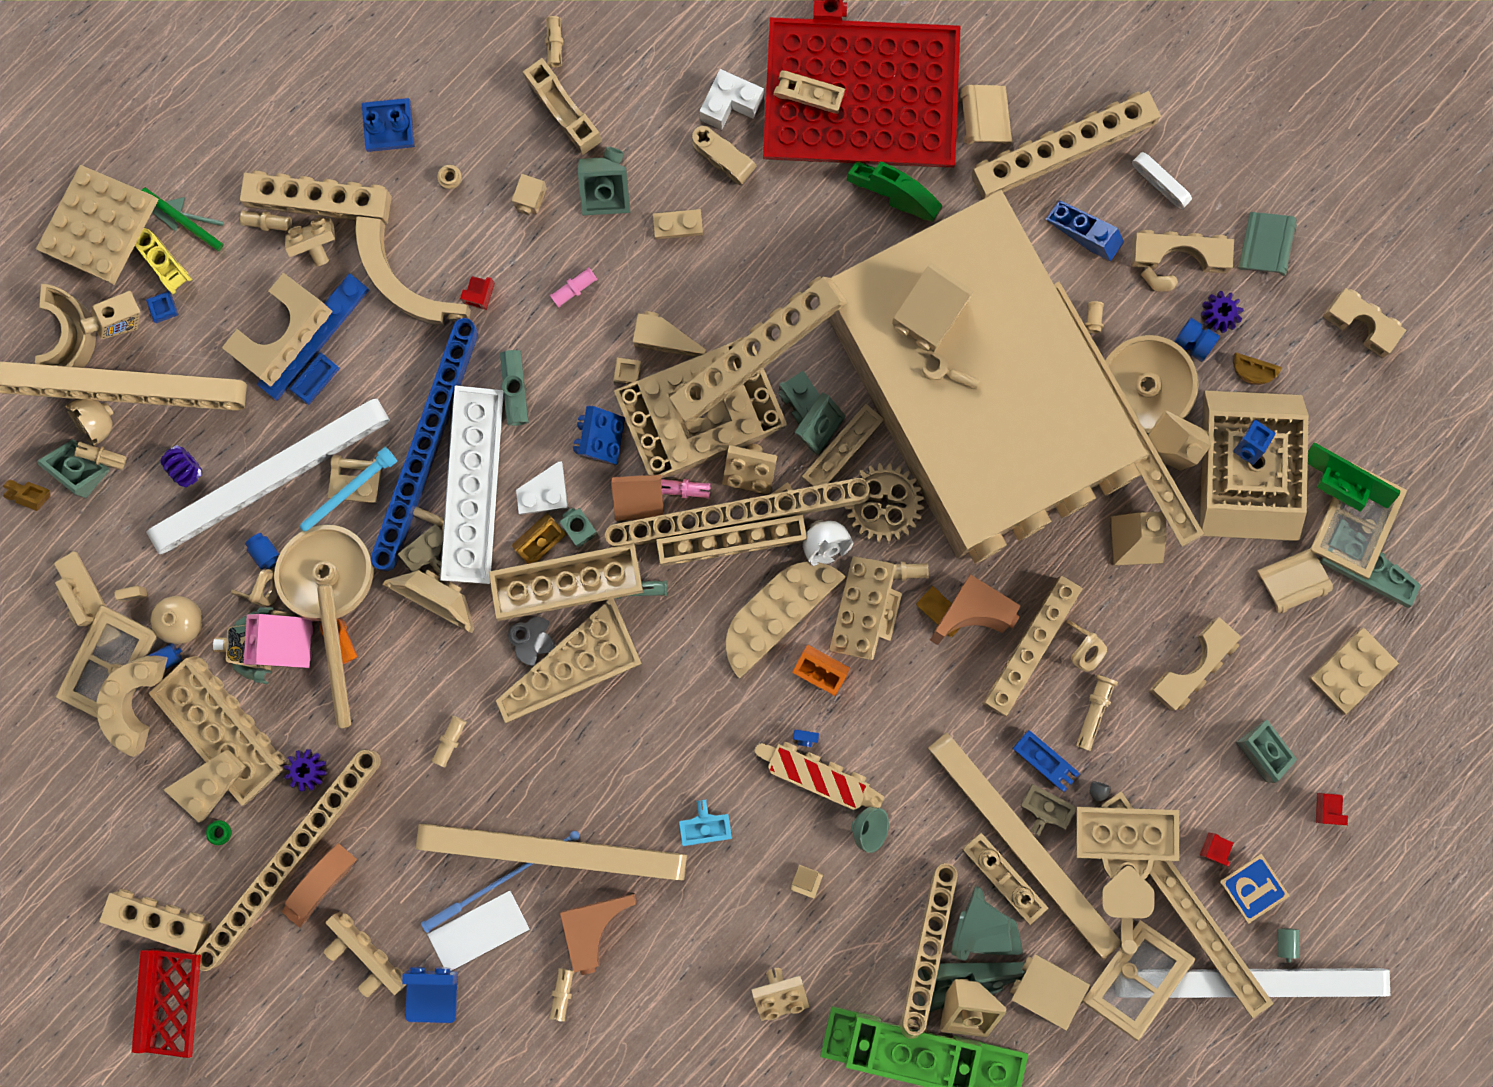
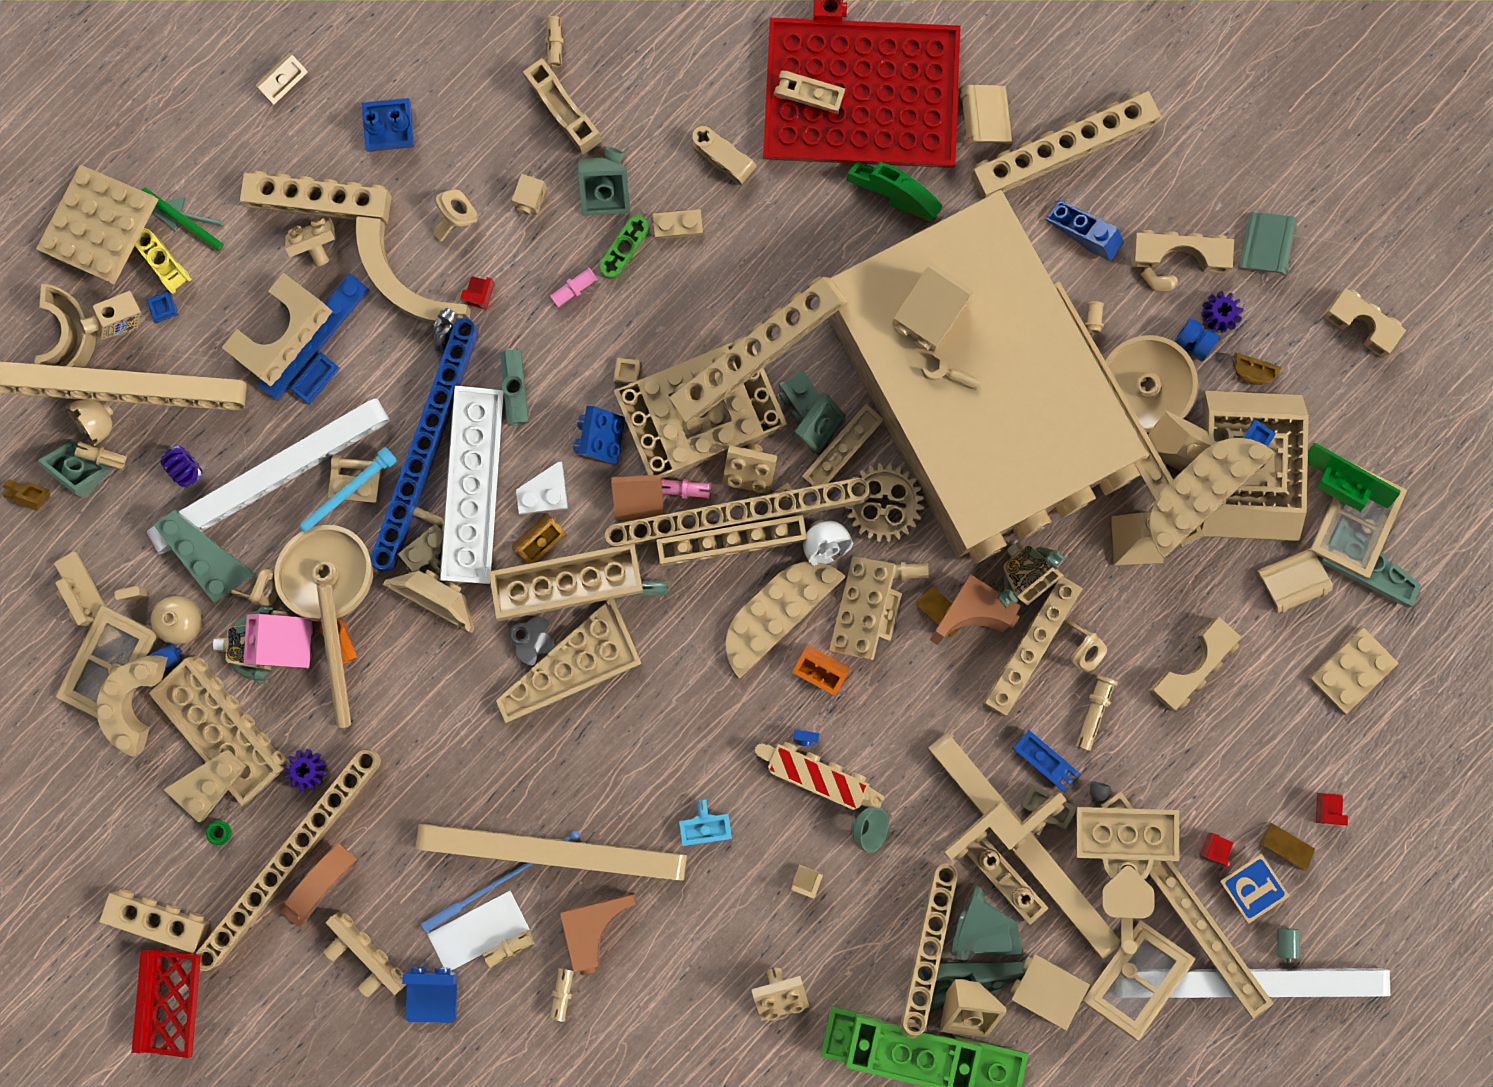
(203, 557): none -> sand green wing
(262, 551): blue brick -> none
(265, 221): tan pin -> none
(281, 78): none -> plate
(441, 335): none -> flat silver piece
(446, 170): tan plate -> none
(449, 741): tan pin -> none
(453, 218): none -> tan piece
(508, 948): none -> tan pin
(586, 534): sand green brick -> none
(639, 236): none -> bright green beam
(660, 335): tan slope -> none
(730, 93): white brick -> none
(1005, 826): none -> tan bracket
(1029, 573): none -> torso
(1161, 180): white beam -> none
(1203, 489): none -> tan plate
(1267, 752): sand green slope -> none
(1287, 847): none -> pearl gold slope

